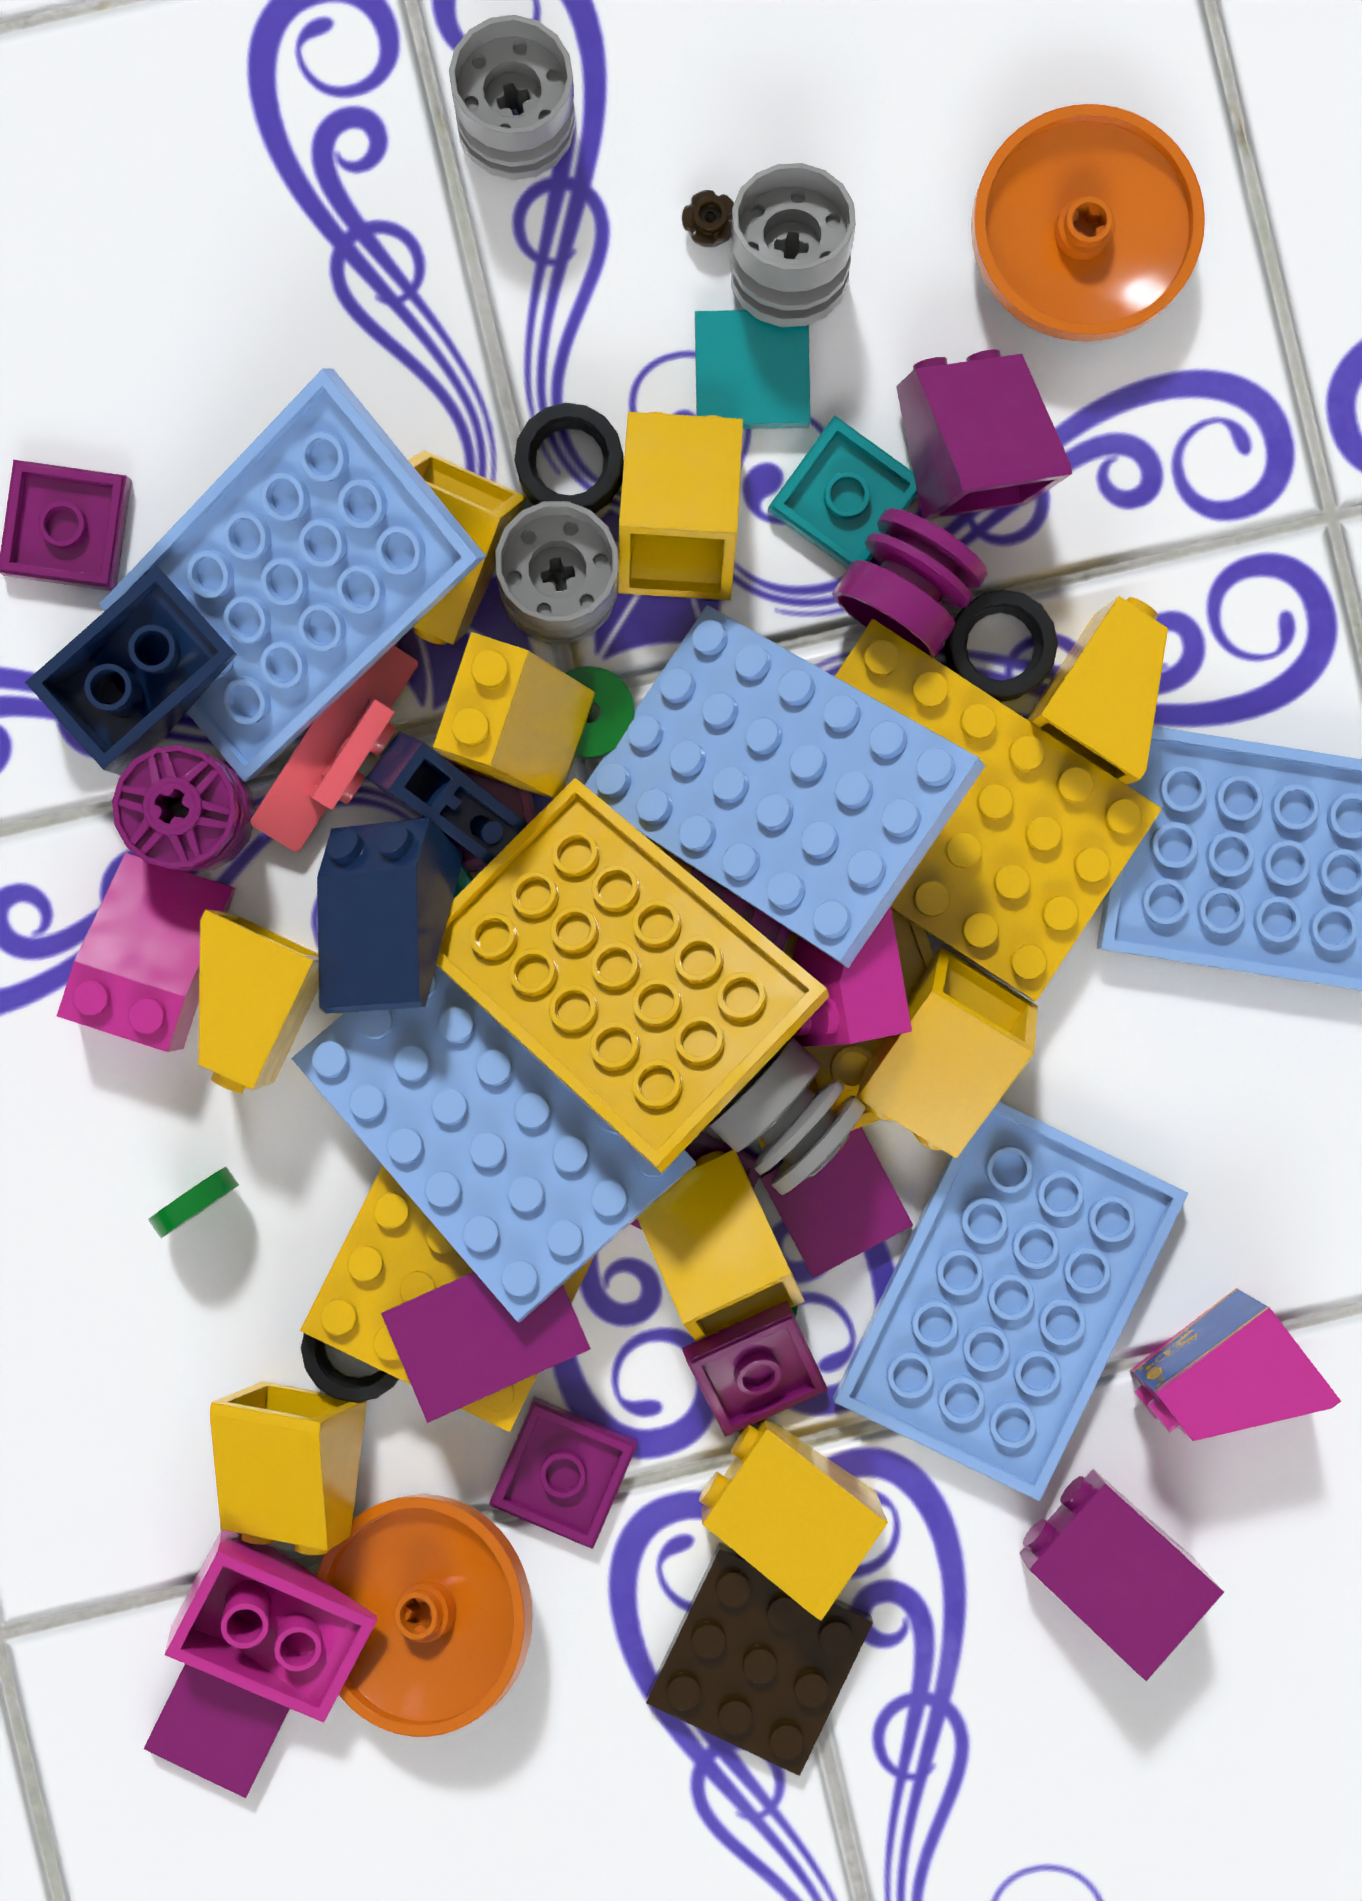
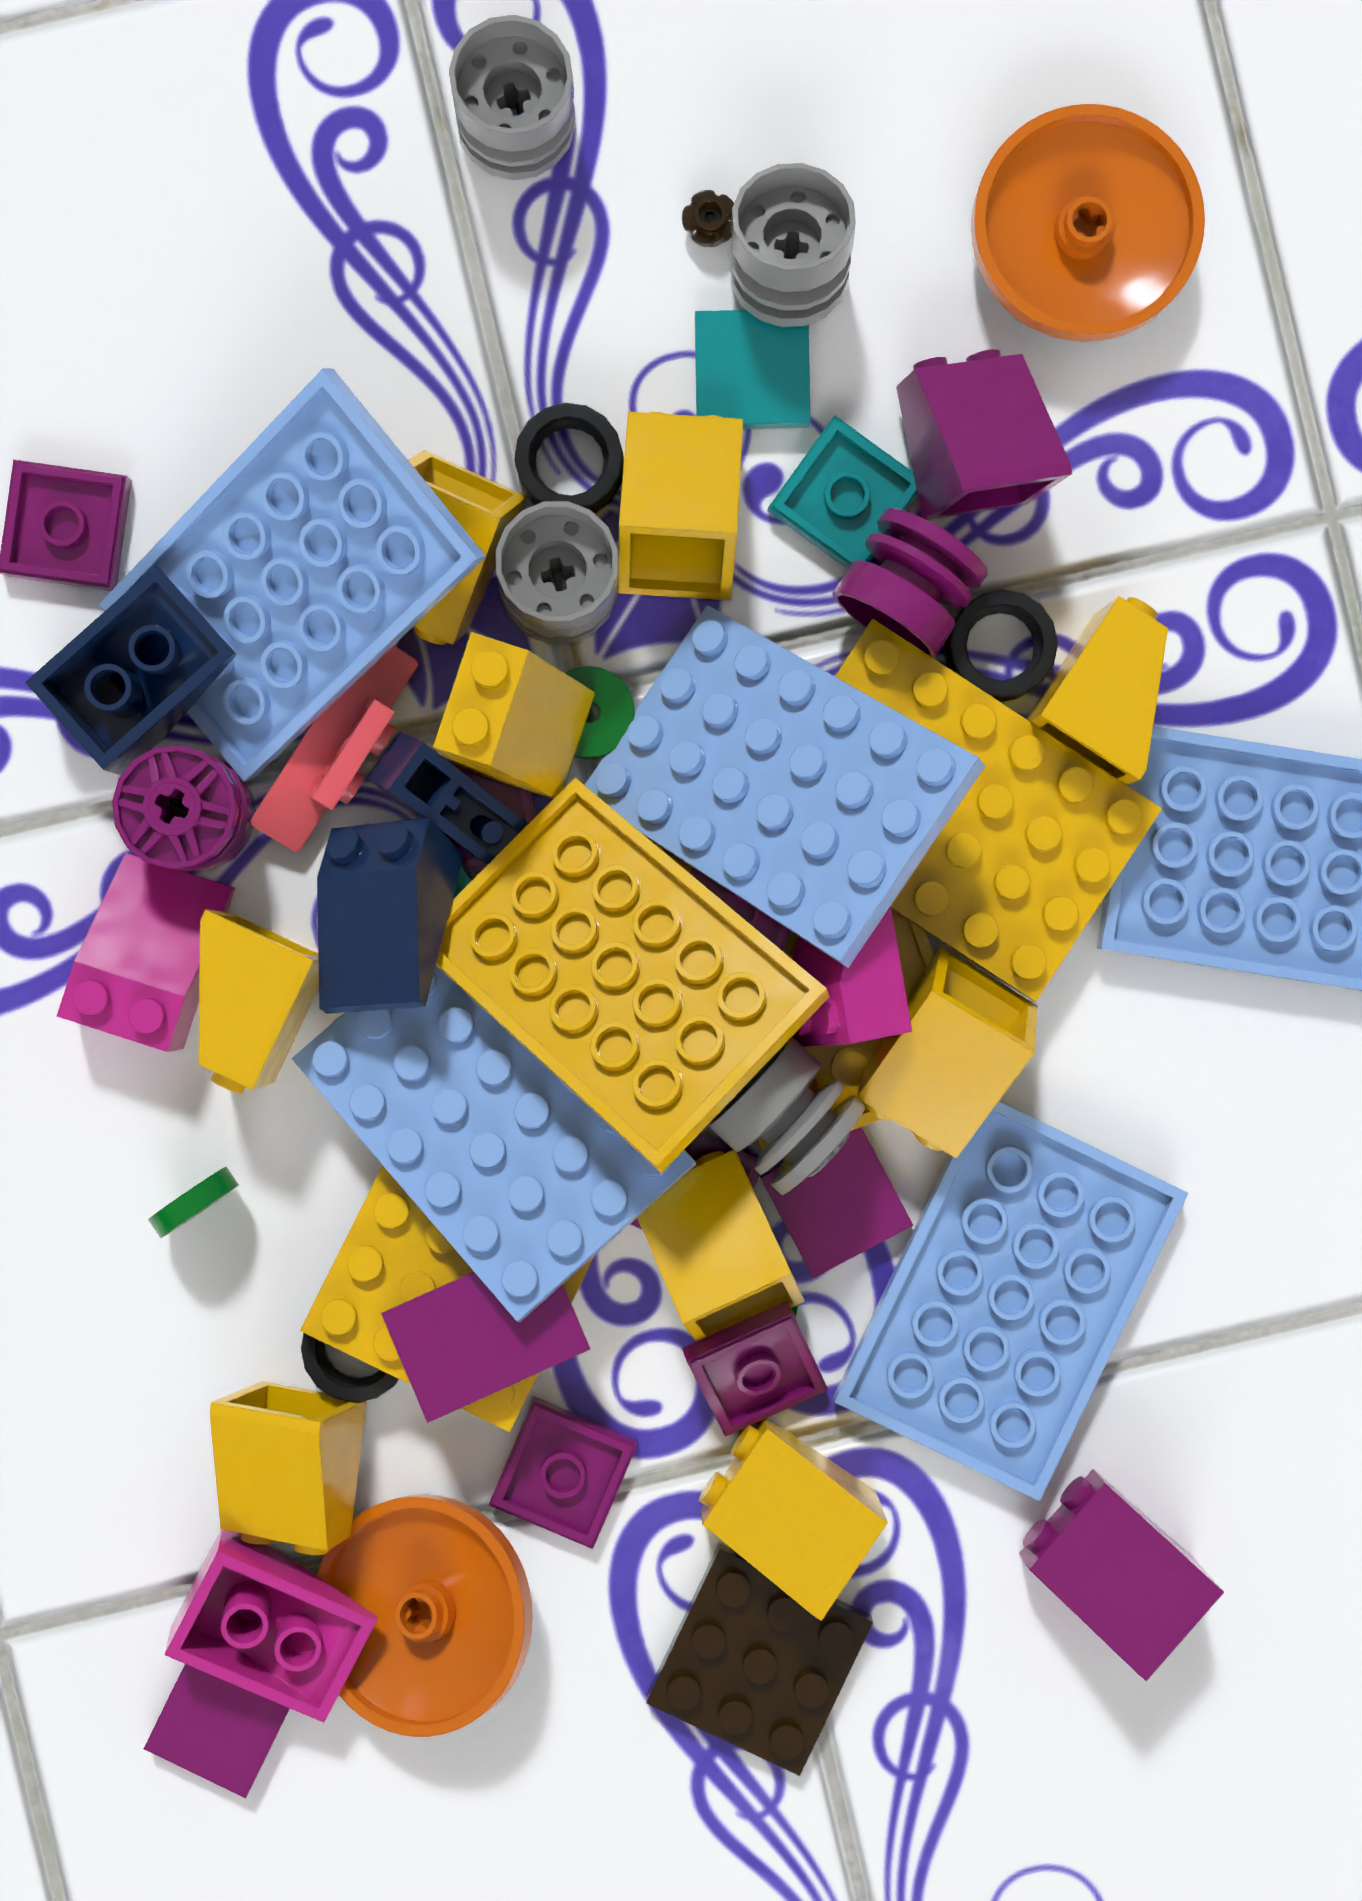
(1230, 1373): dark pink slope -> none

